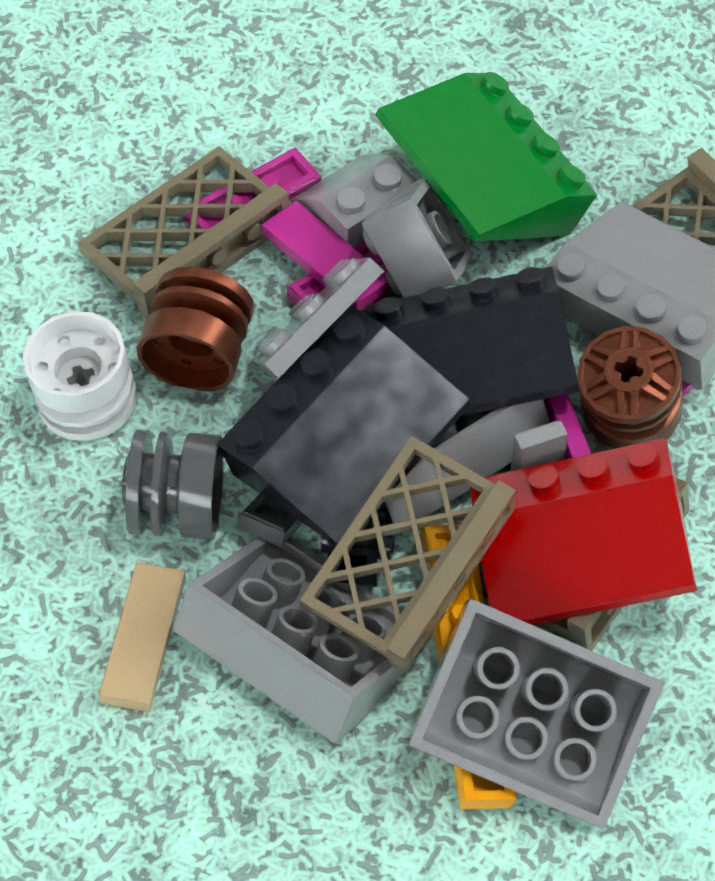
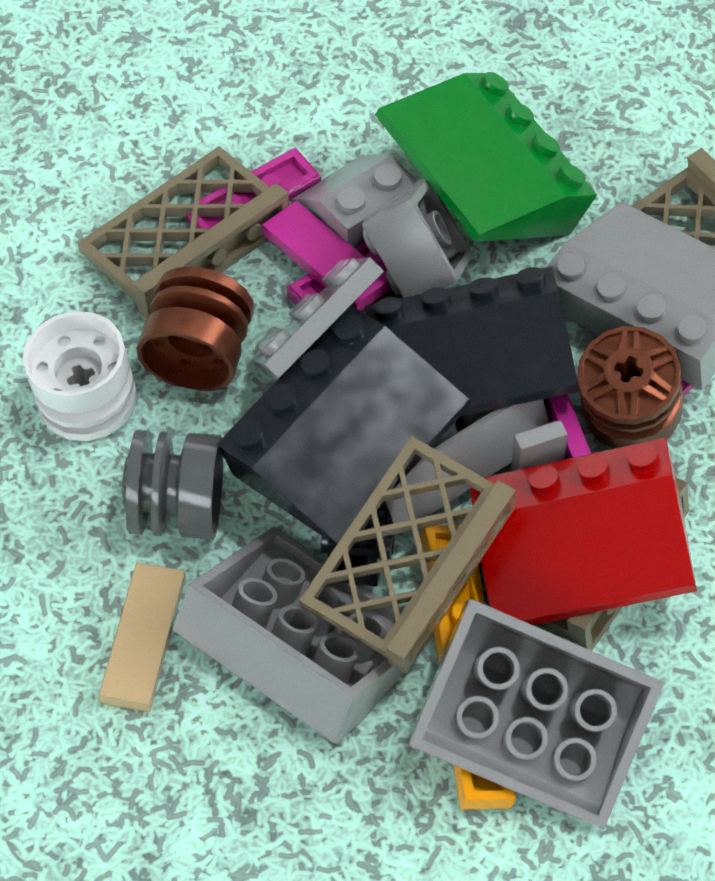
(268, 521): dark grey tile -> none

